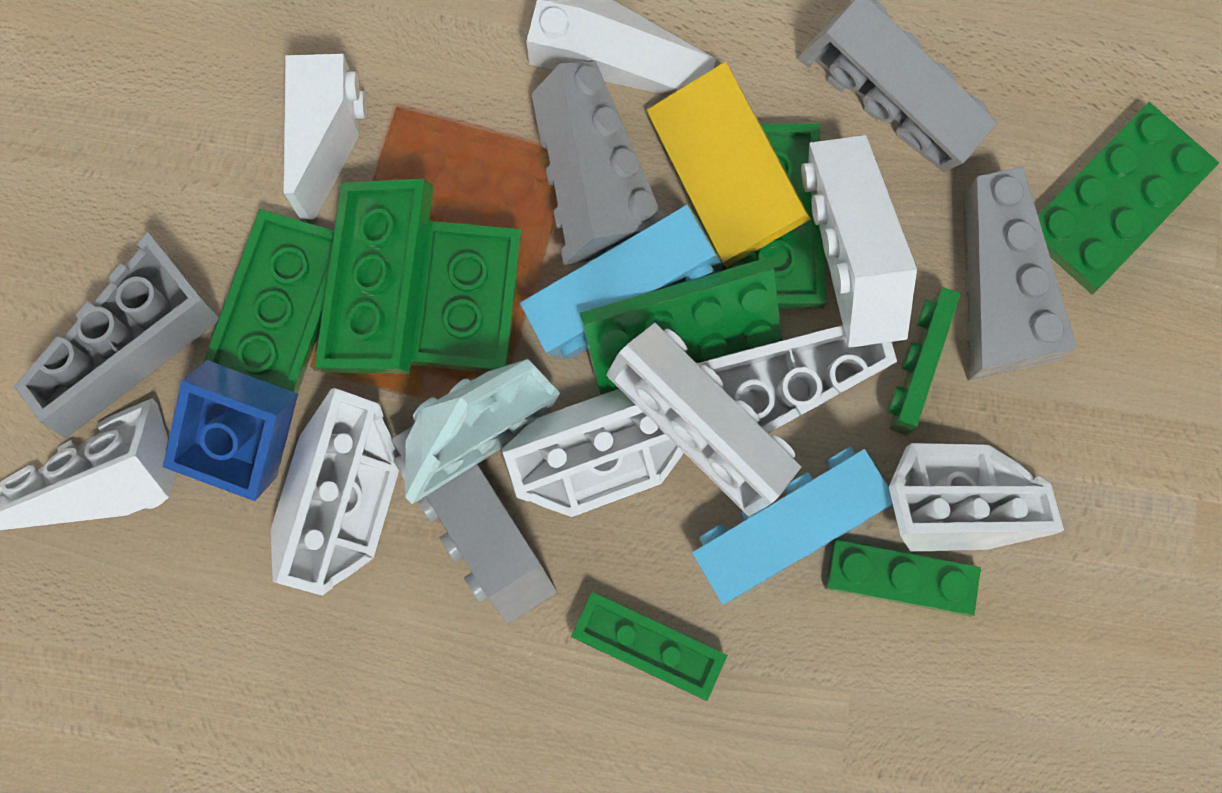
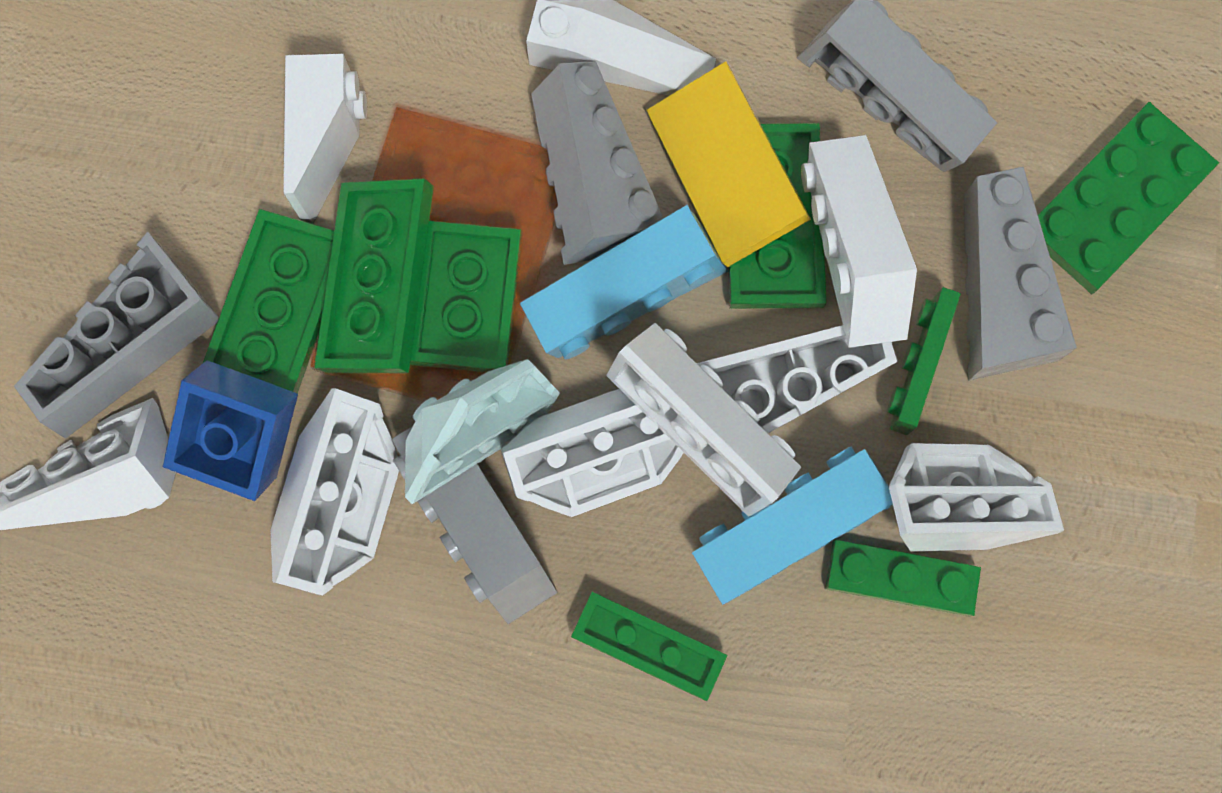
(710, 315): green plate -> none

